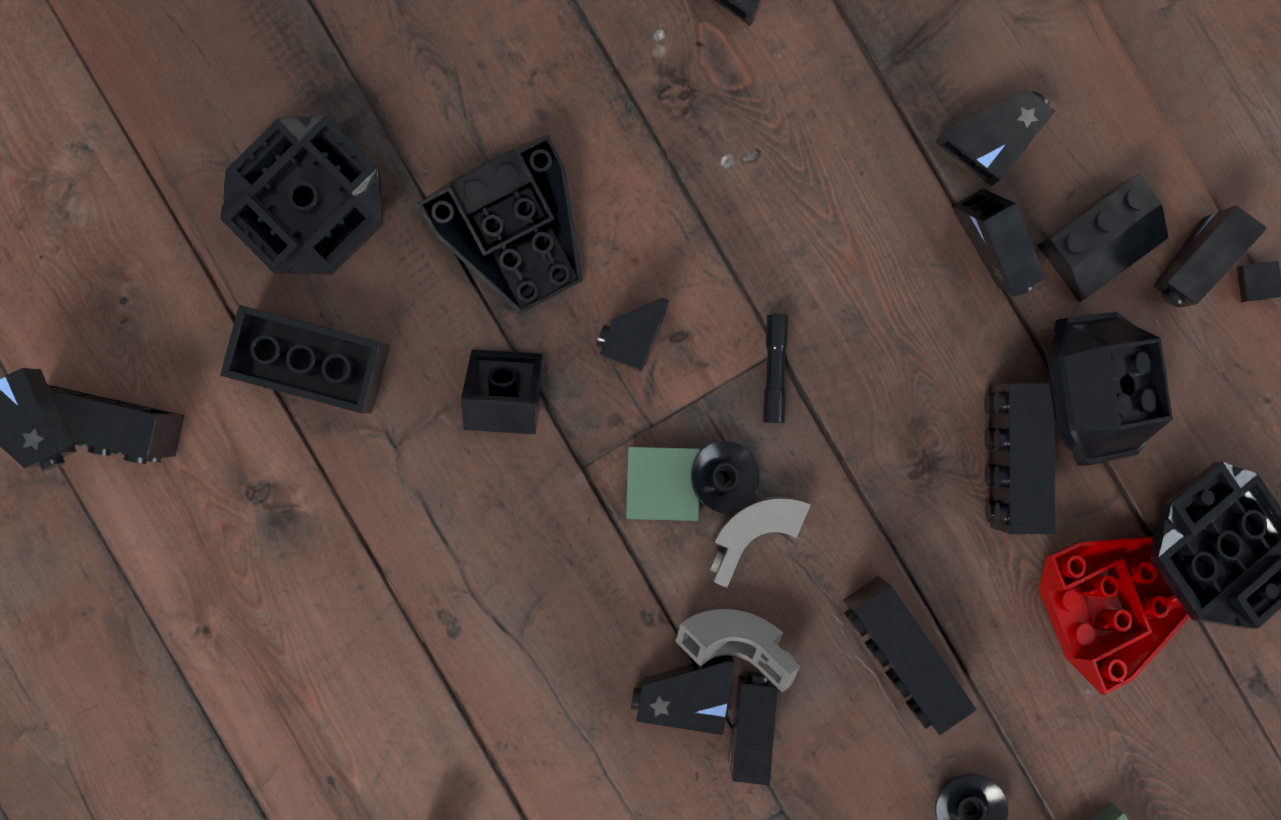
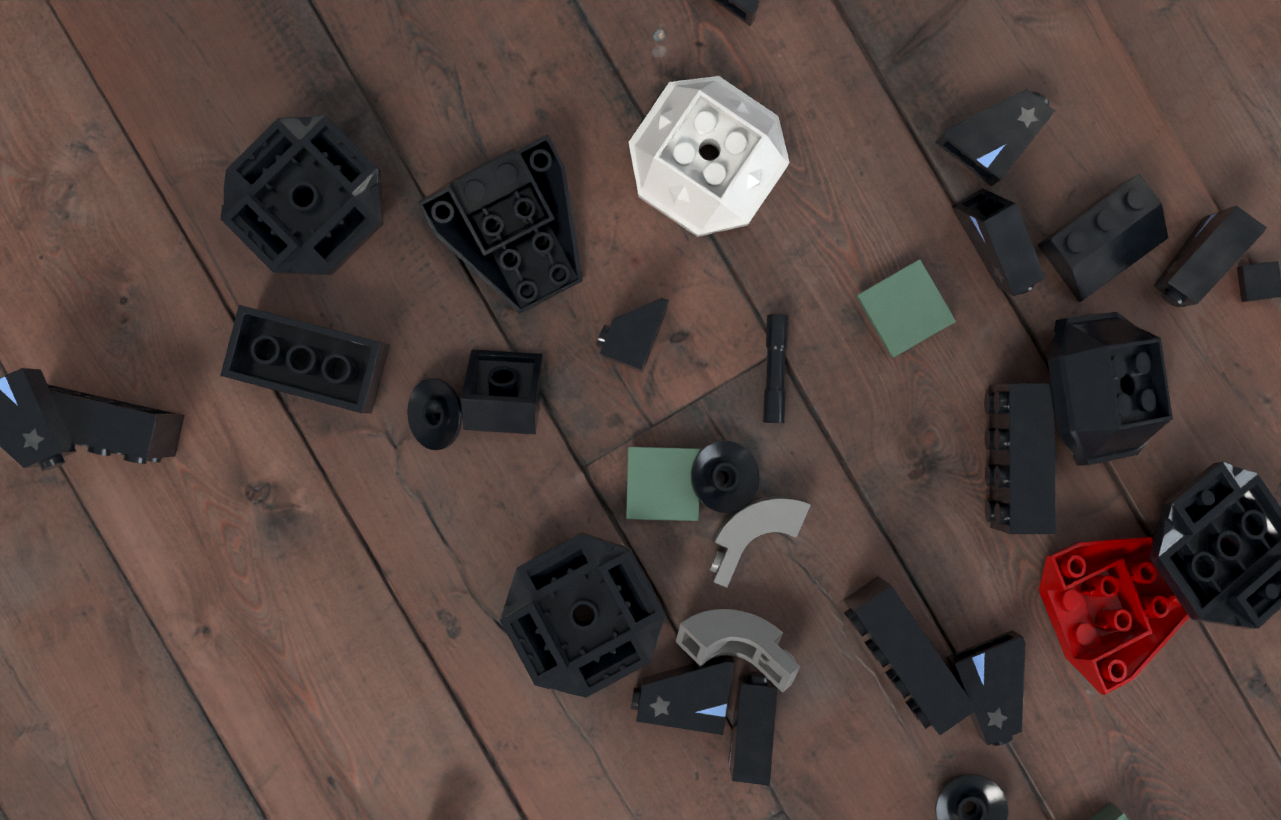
(434, 414): none -> black dish
(574, 653): none -> black piece
(702, 192): none -> white piece
(905, 308): none -> sand green tile
(995, 685): none -> black slope

